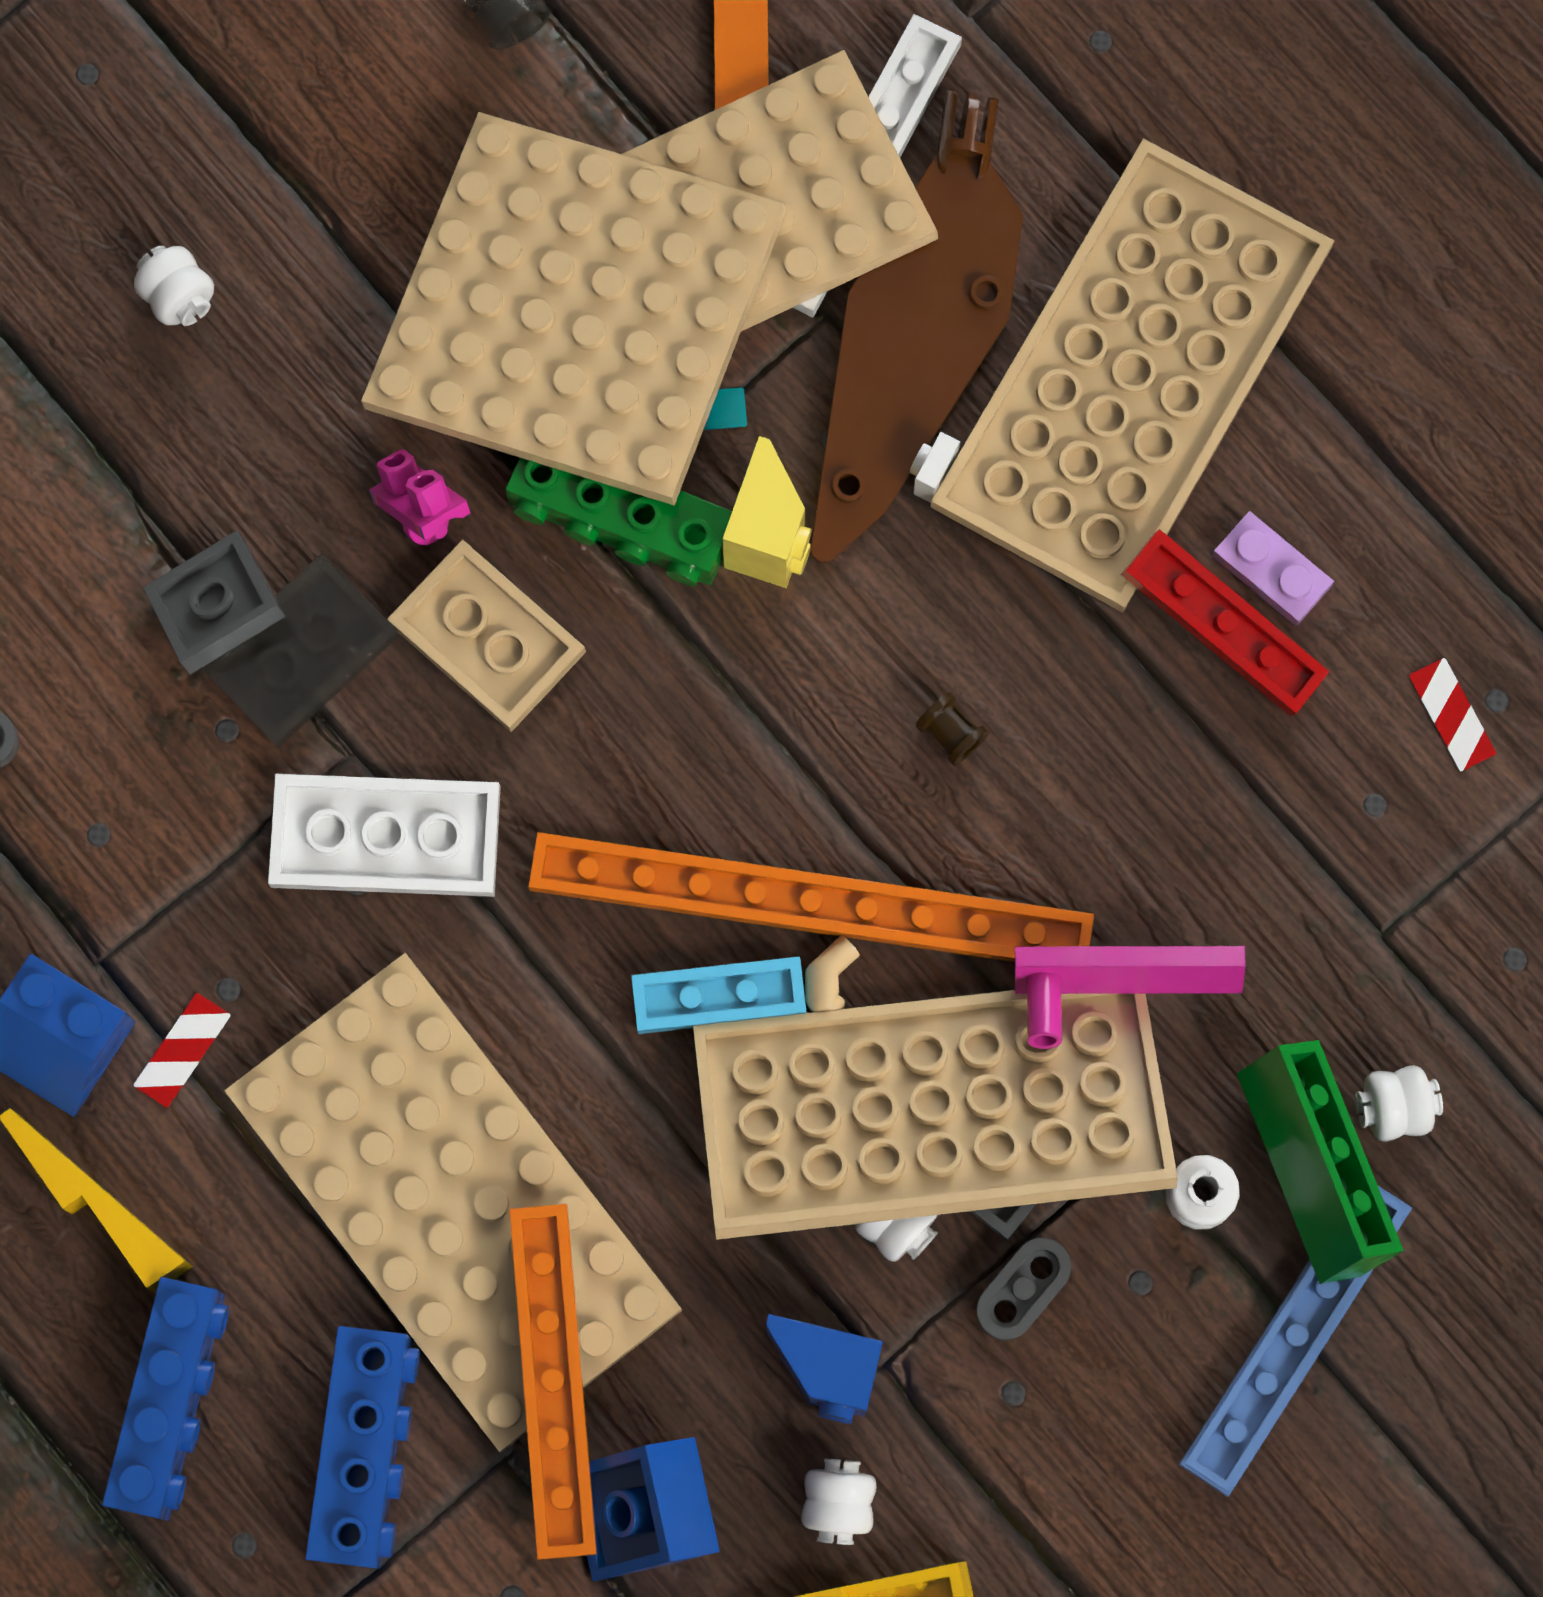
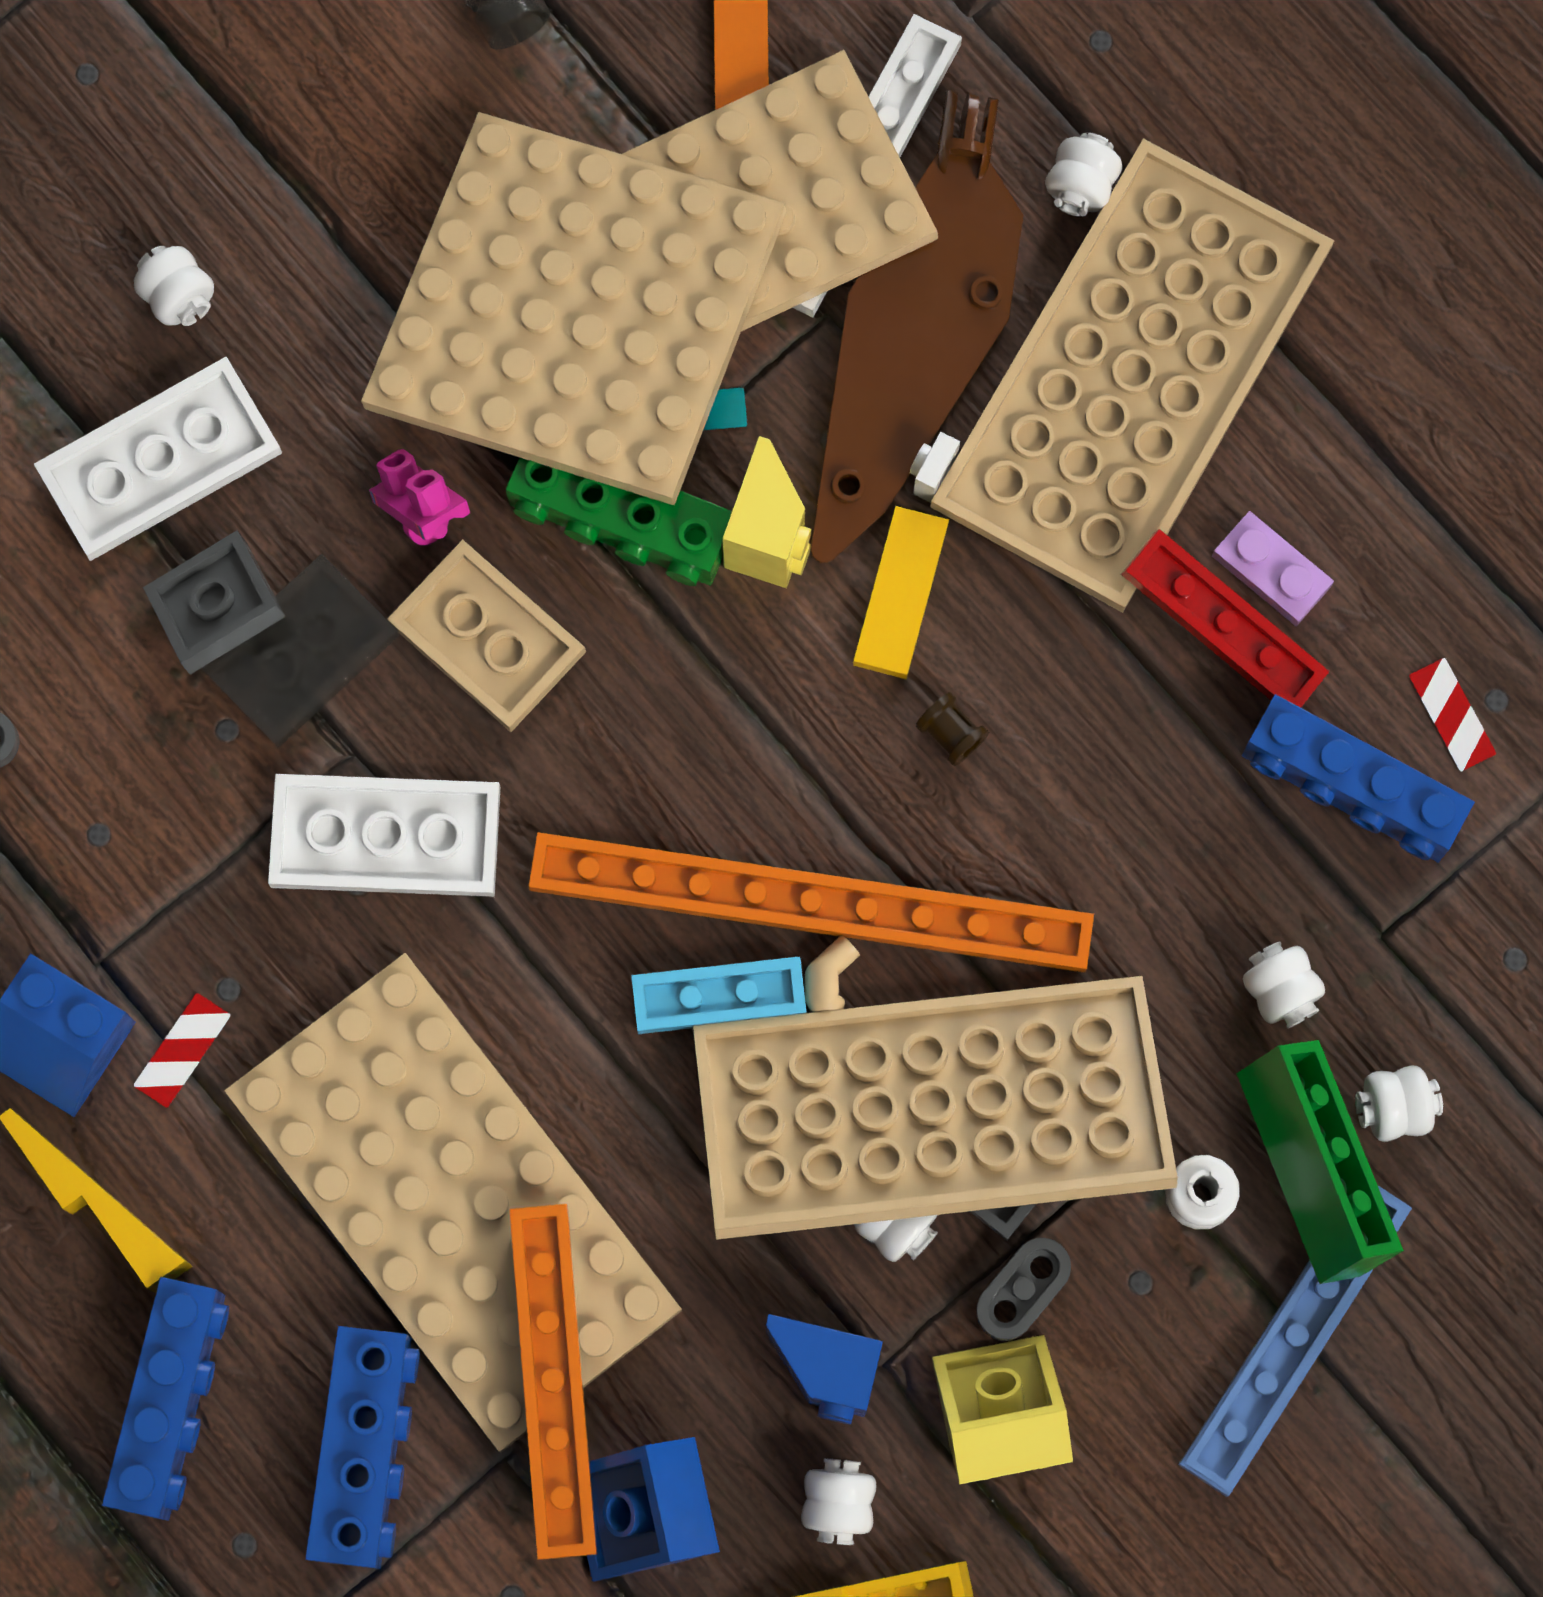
(158, 458): none -> white plate
(901, 592): none -> yellow tile
(1002, 1409): none -> light yellow slope
(1059, 970): dark pink piece -> none
(1083, 174): none -> white piece
(1283, 984): none -> white piece
(1357, 779): none -> blue brick

